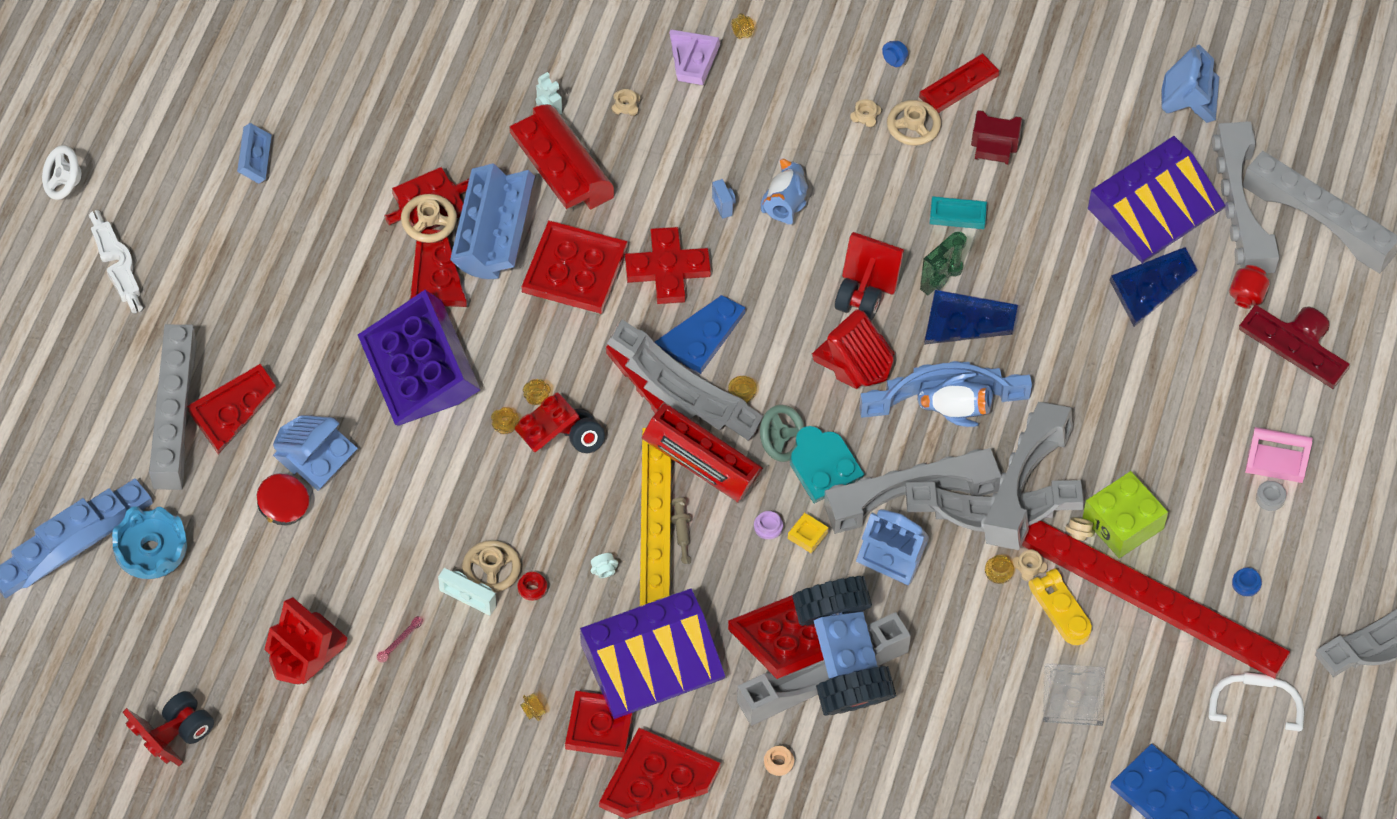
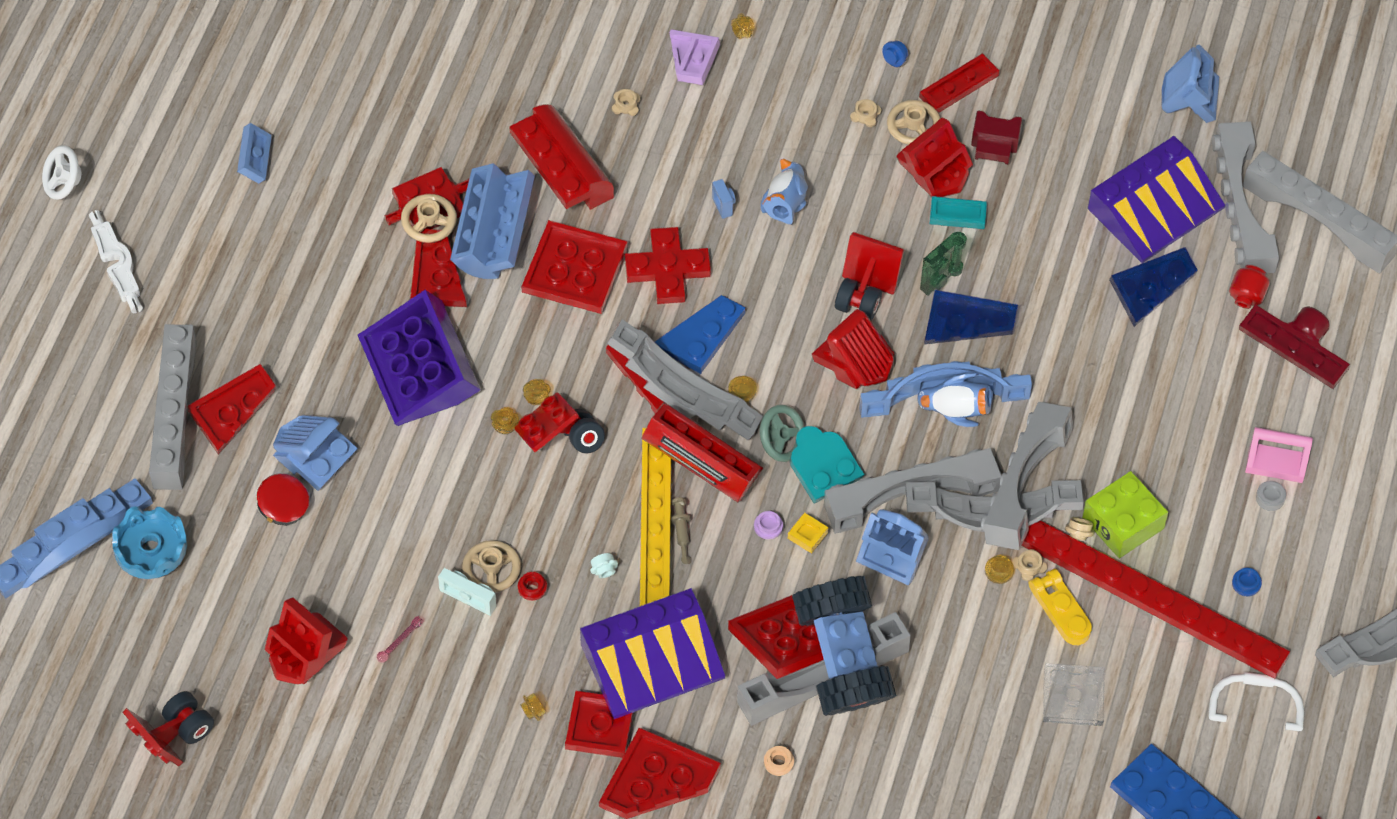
(548, 93): light aqua plate -> none
(937, 160): none -> red piece

